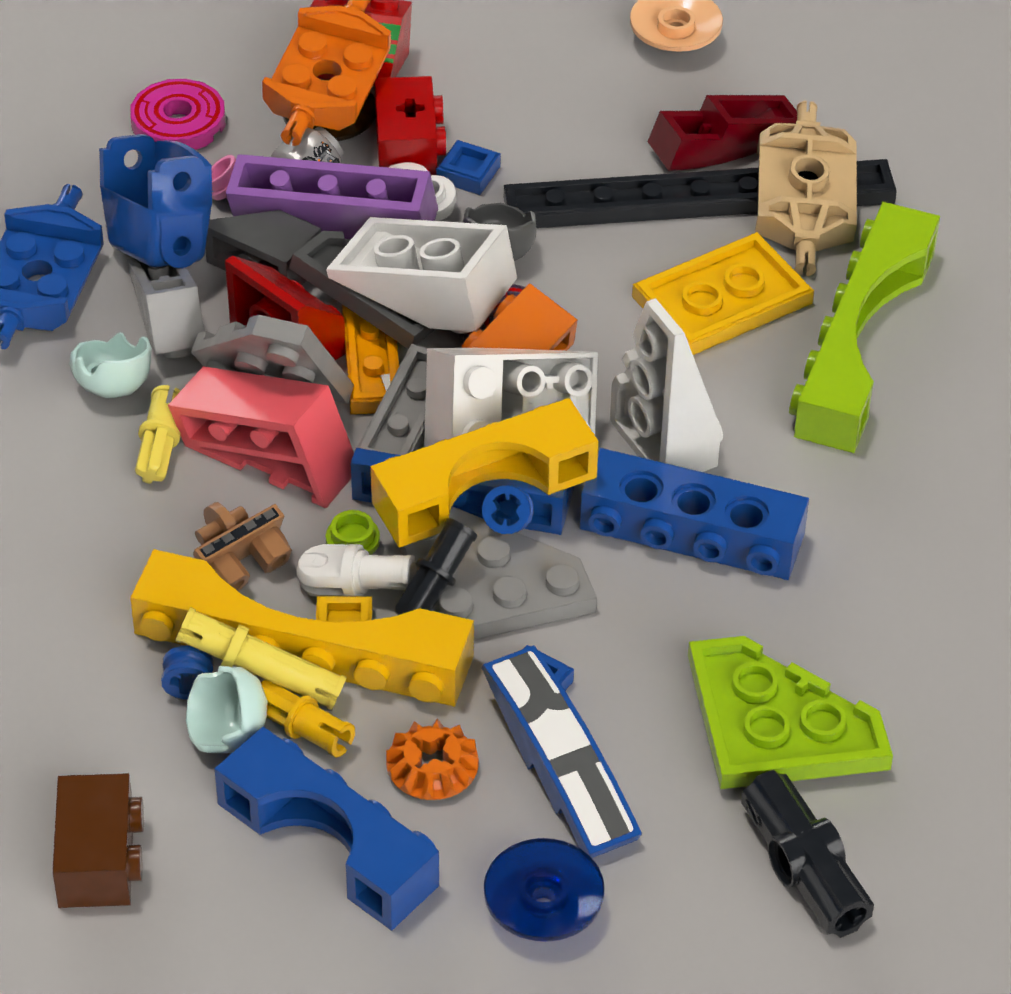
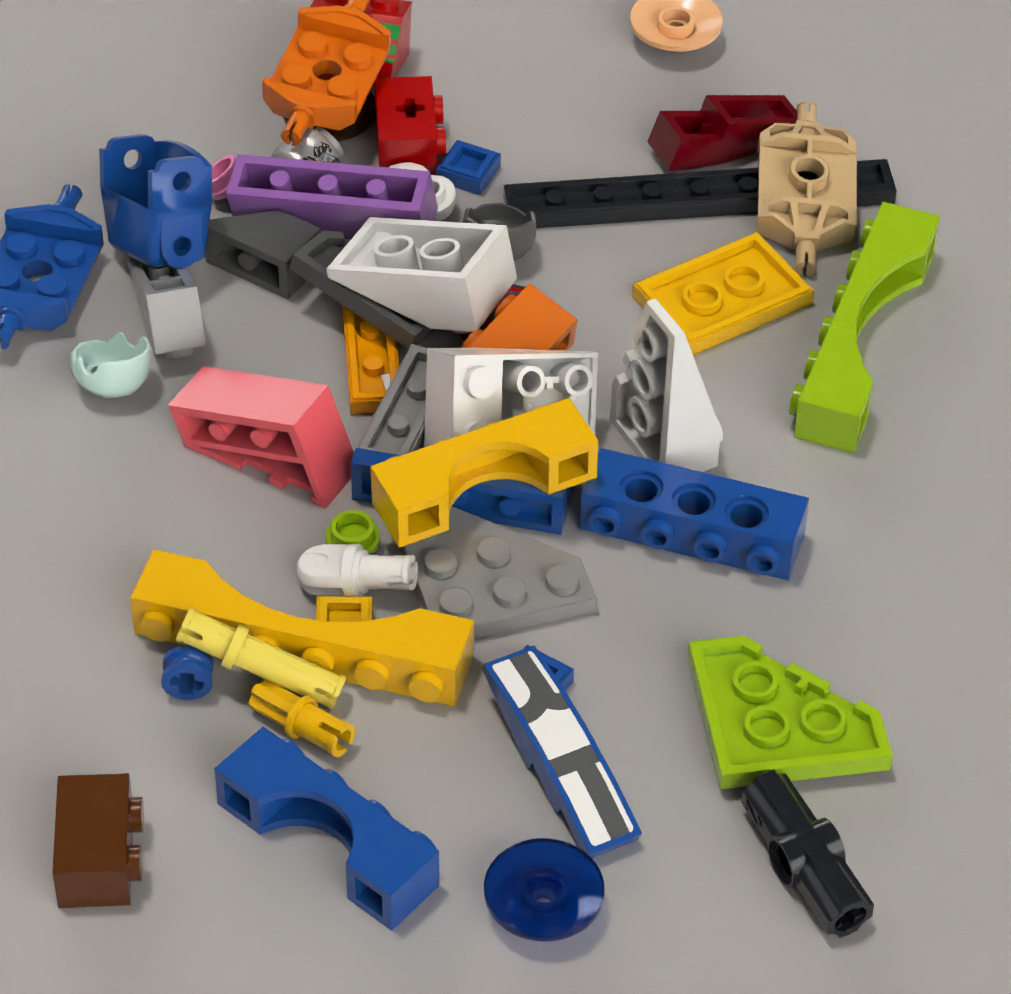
(157, 437): light yellow axle -> none
(195, 99): dark pink tile -> none
(225, 709): light aqua hair -> none
(234, 536): medium nougat hips -> none
(264, 291): red slope -> none
(273, 350): light grey plate -> none
(437, 568): black axle -> none
(437, 778): orange gear -> none
(491, 507): blue bush -> none

